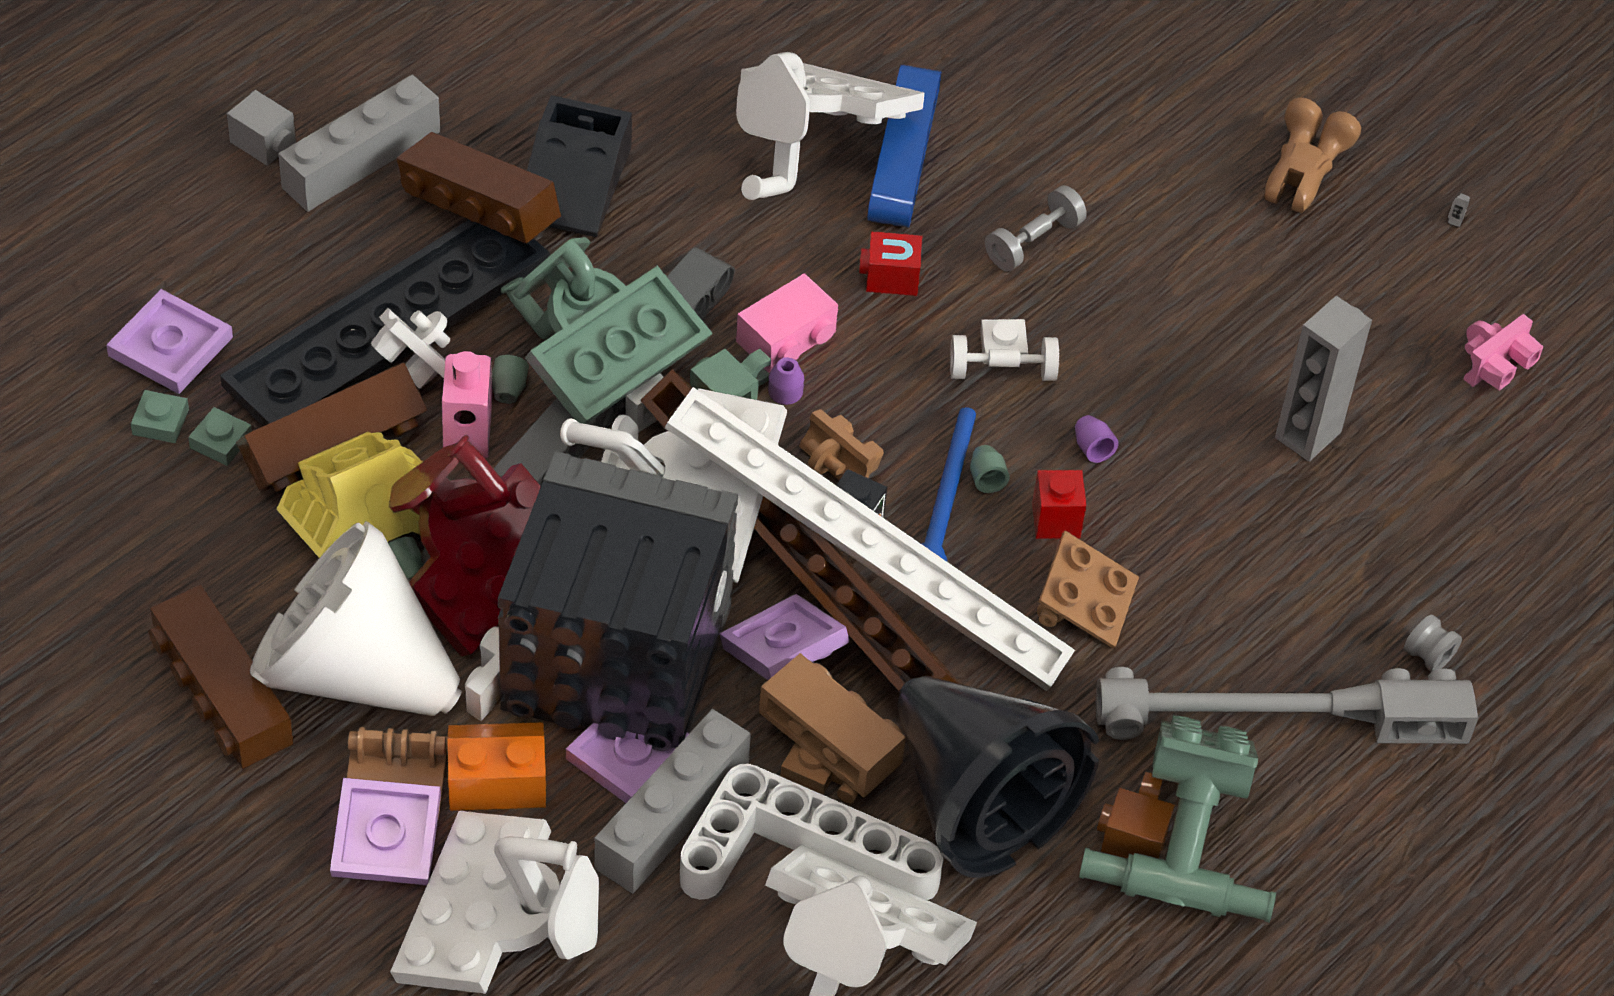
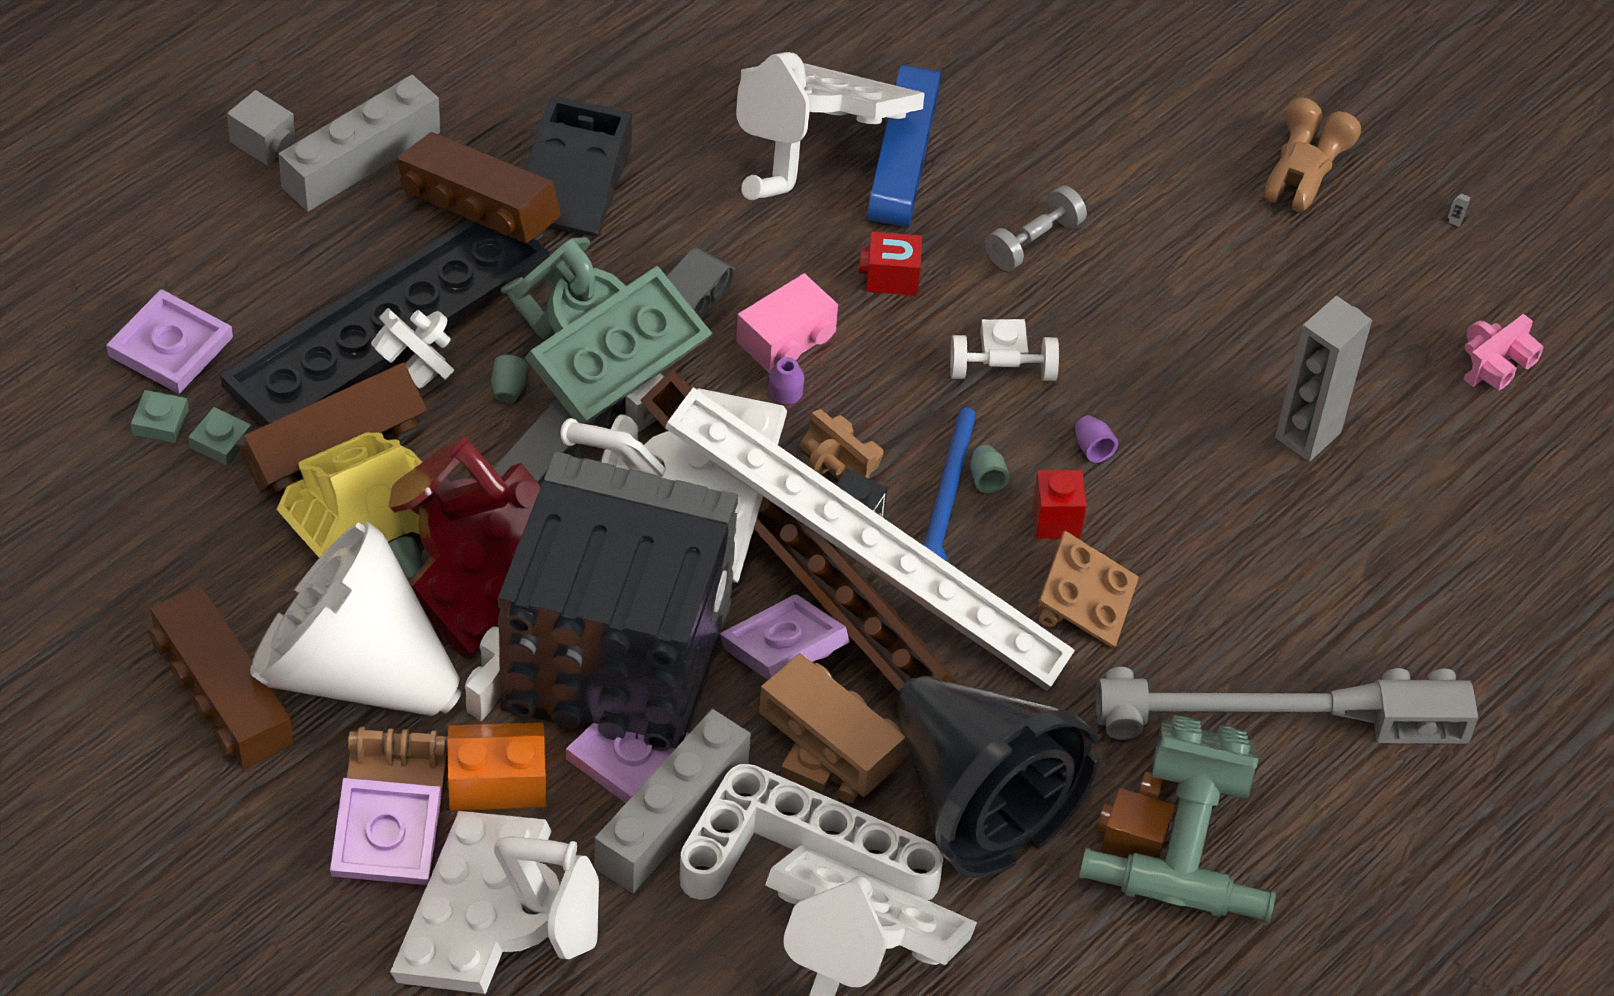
(467, 388): bright pink torso -> none
(727, 376): sand green brick -> none
(1432, 643): light grey wheel -> none

